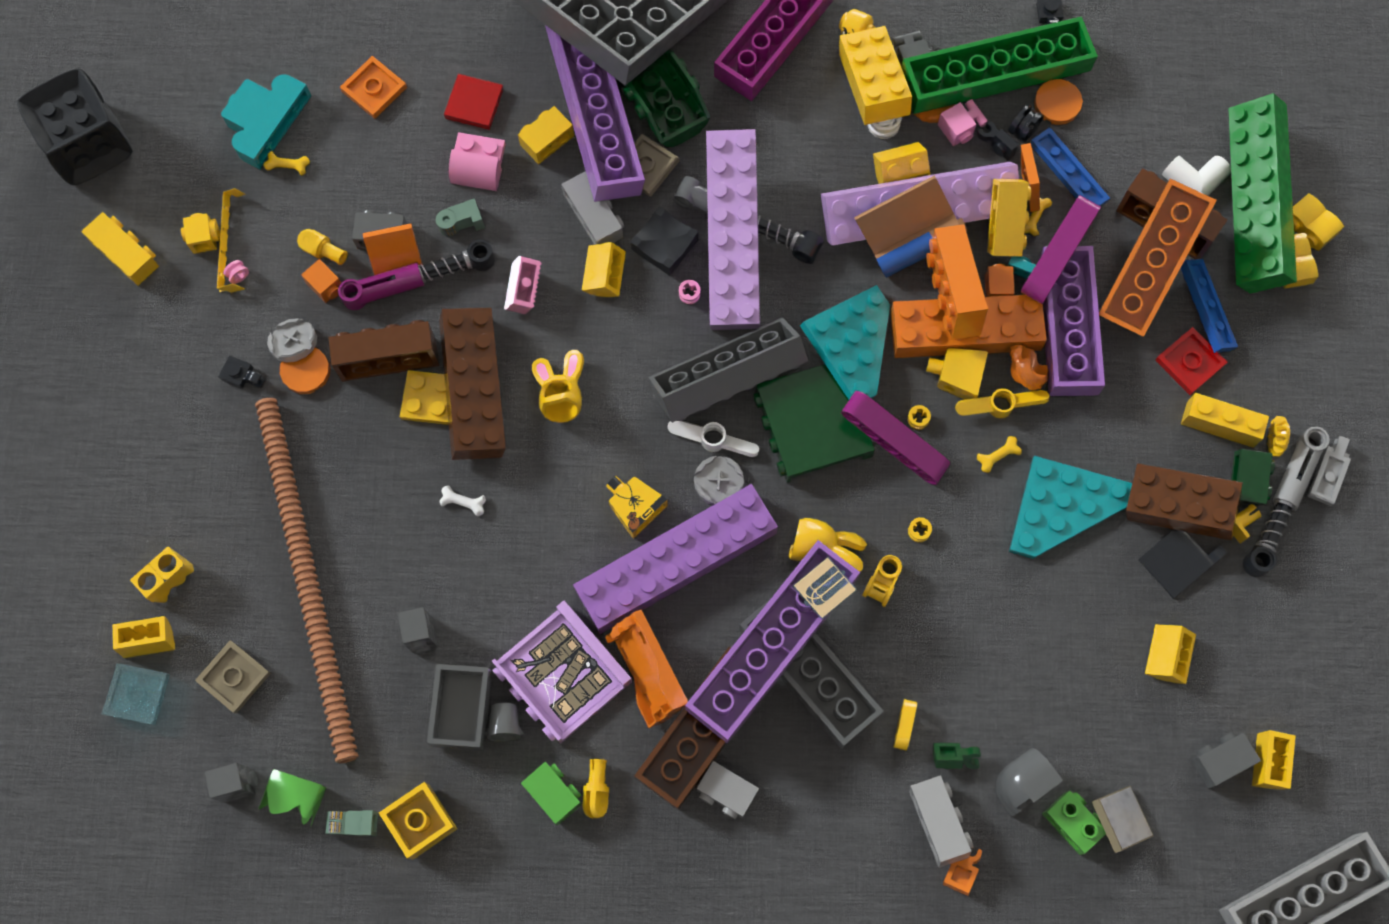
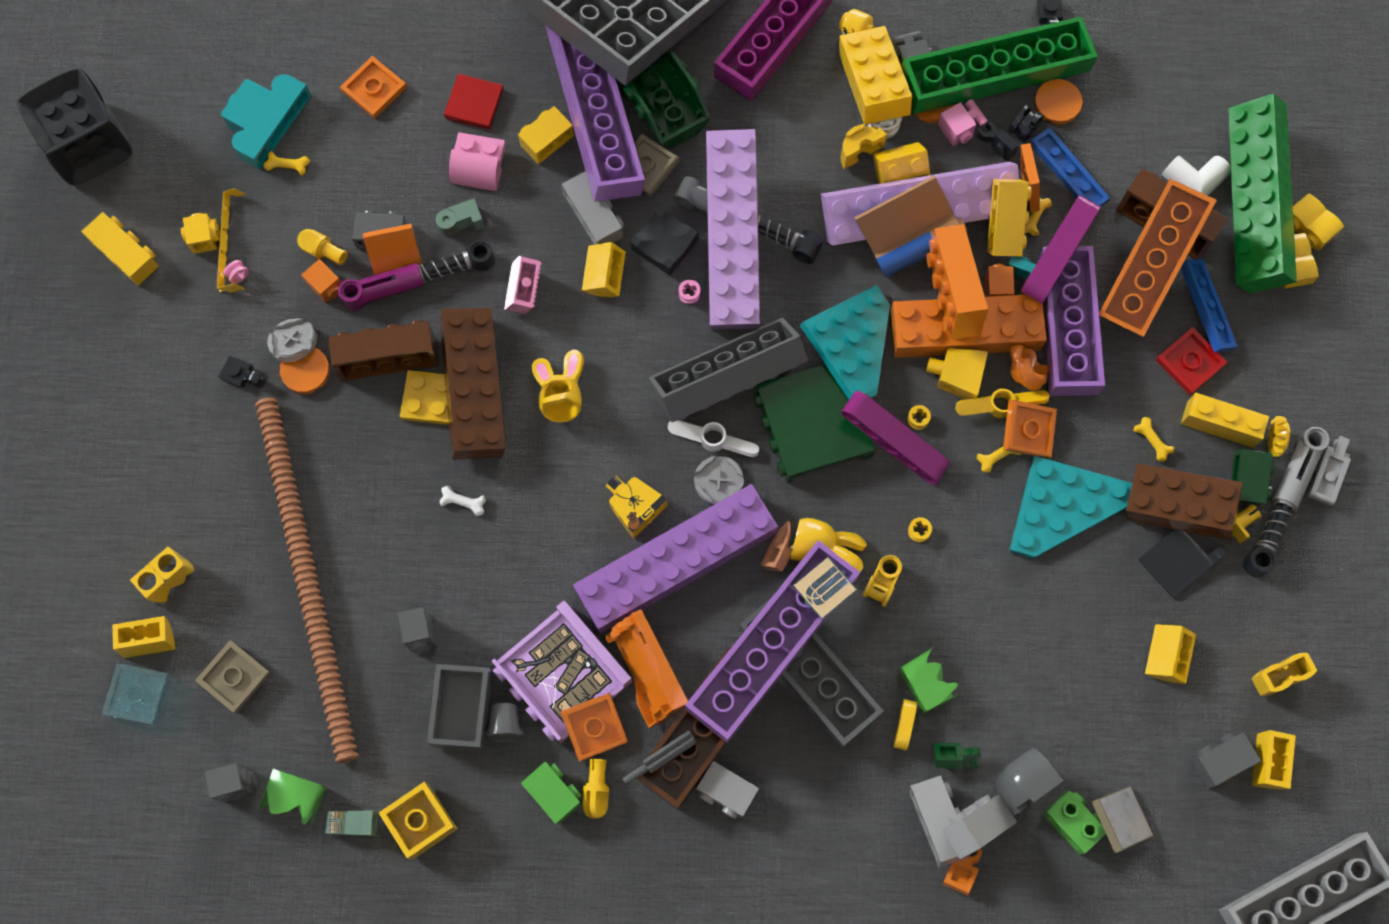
(594, 726): none -> orange tile
(662, 756): none -> dark grey axle
(779, 550): none -> nougat plate
(861, 140): none -> yellow cylinder
(927, 683): none -> bright green piece
(978, 824): none -> light grey brick
(1030, 429): none -> orange tile
(1161, 449): none -> yellow piece
(1282, 675): none -> yellow brick

